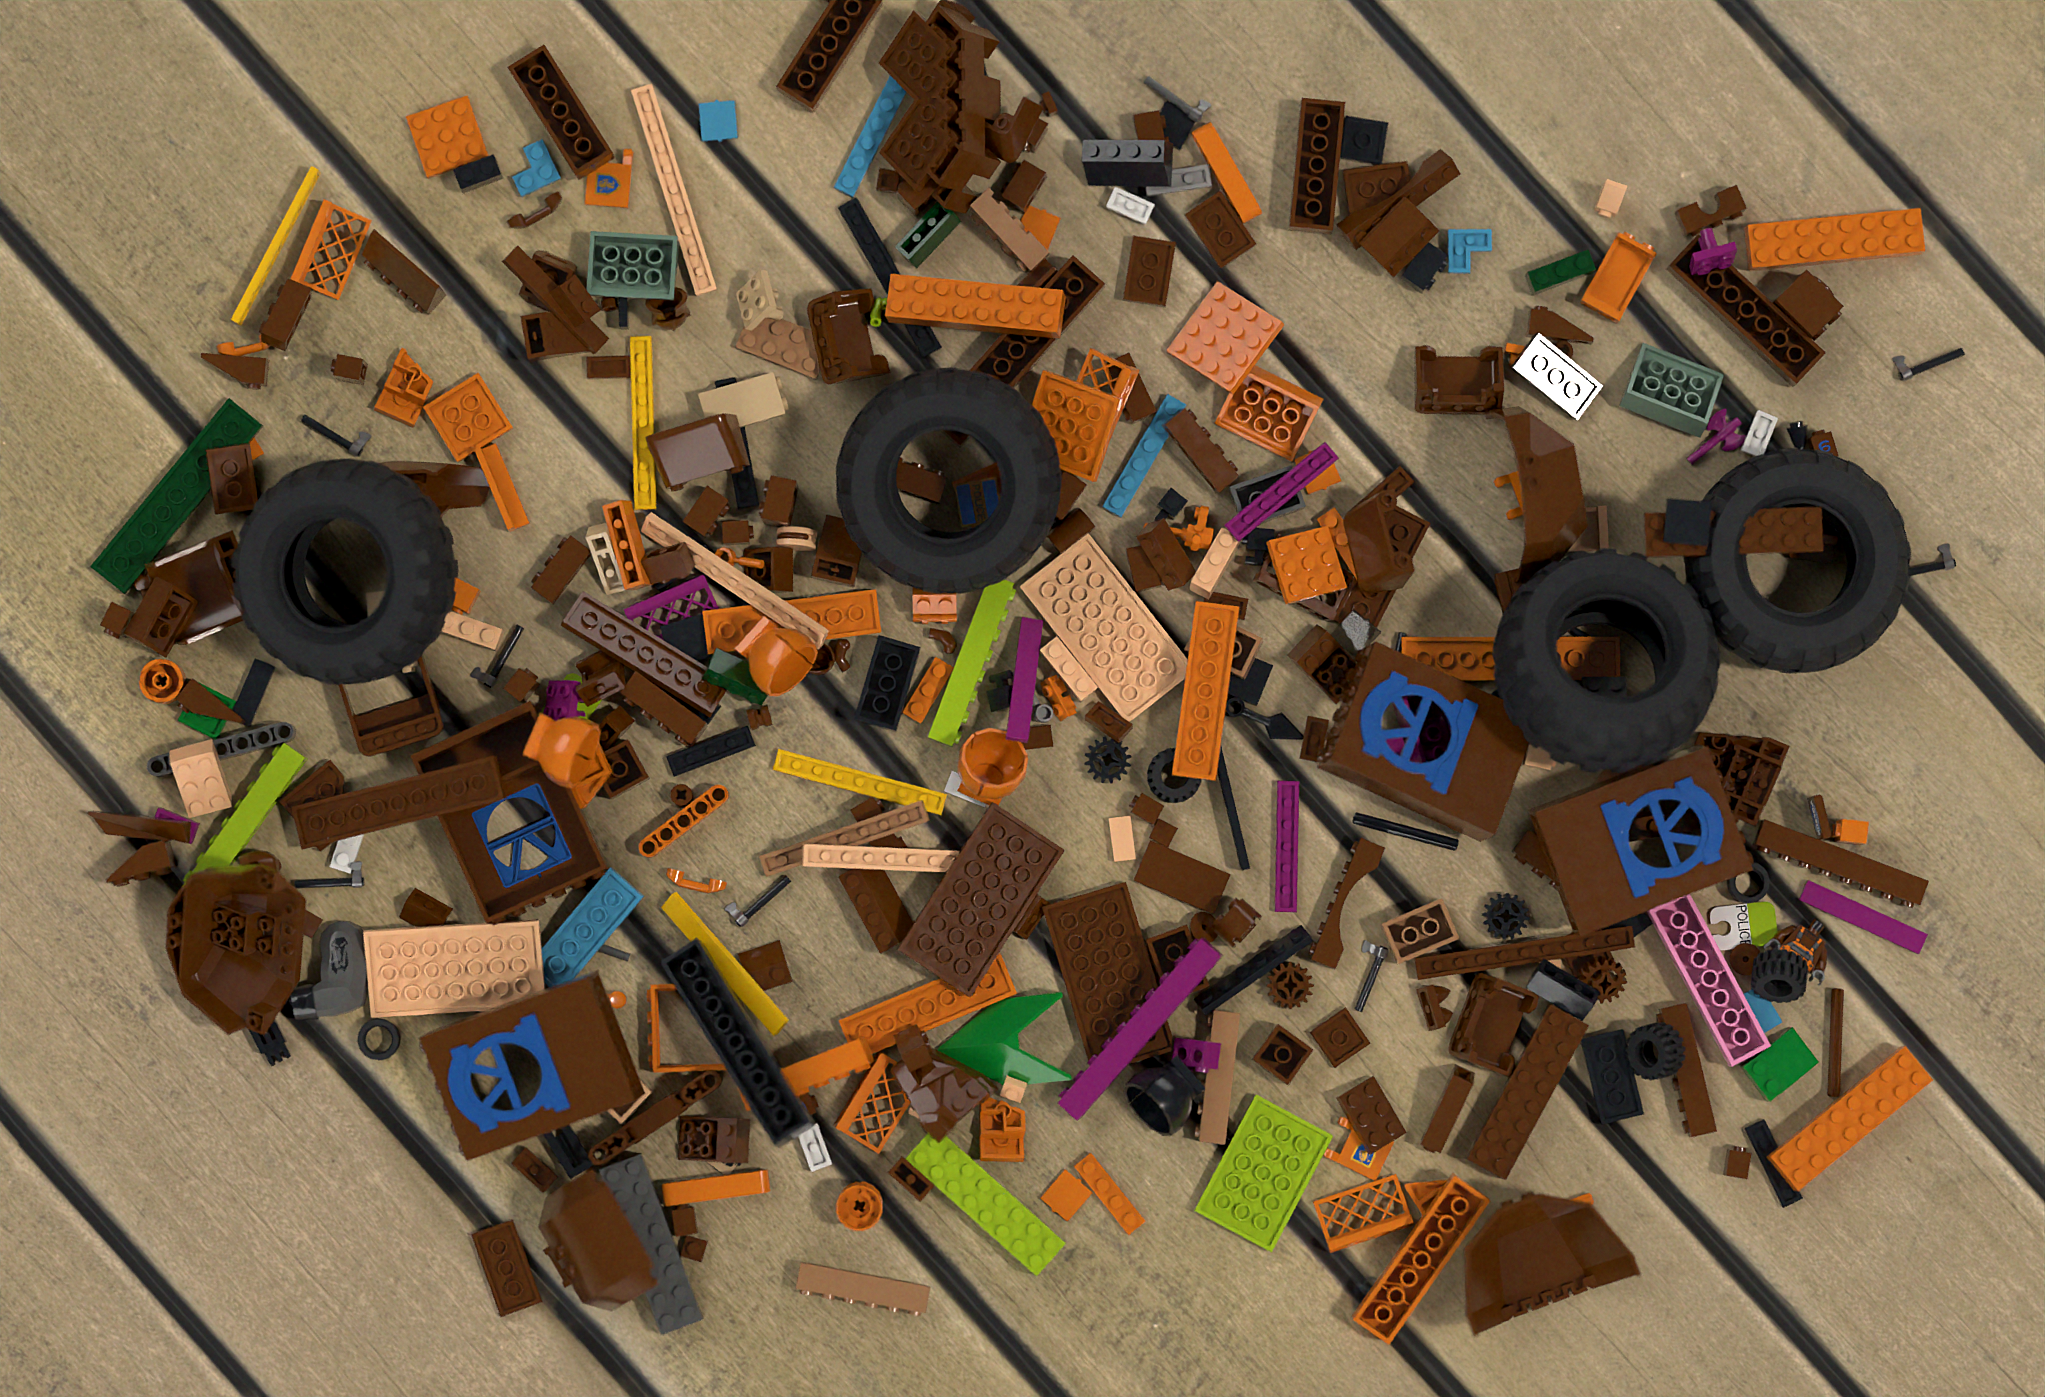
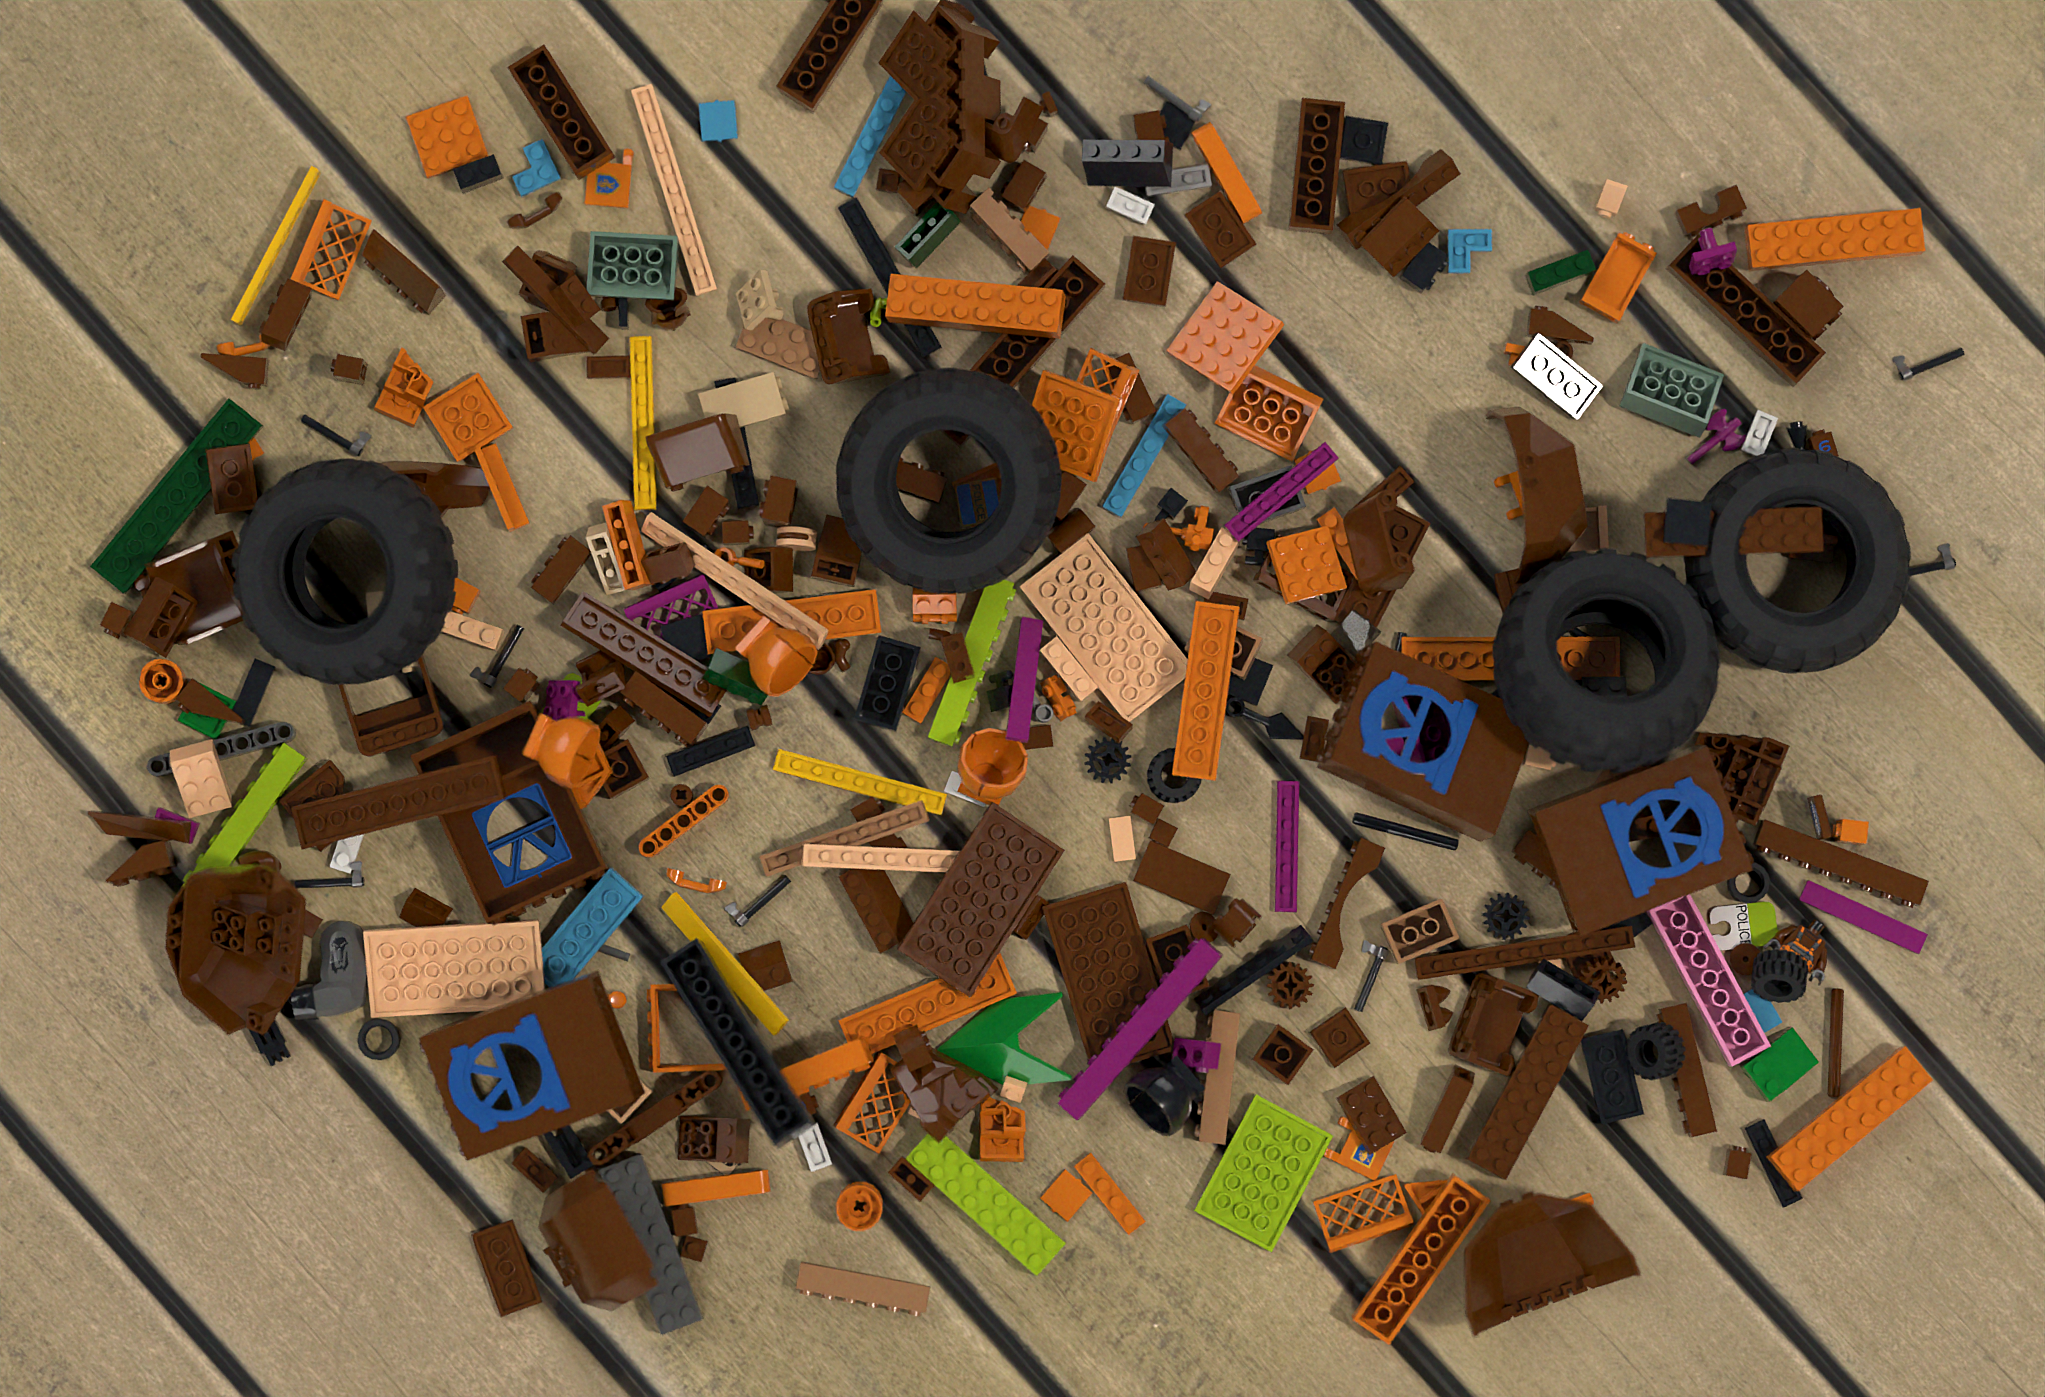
(957, 657): none -> reddish brown panel
(1232, 813): black tile -> none
(1458, 382): reddish brown windscreen -> none

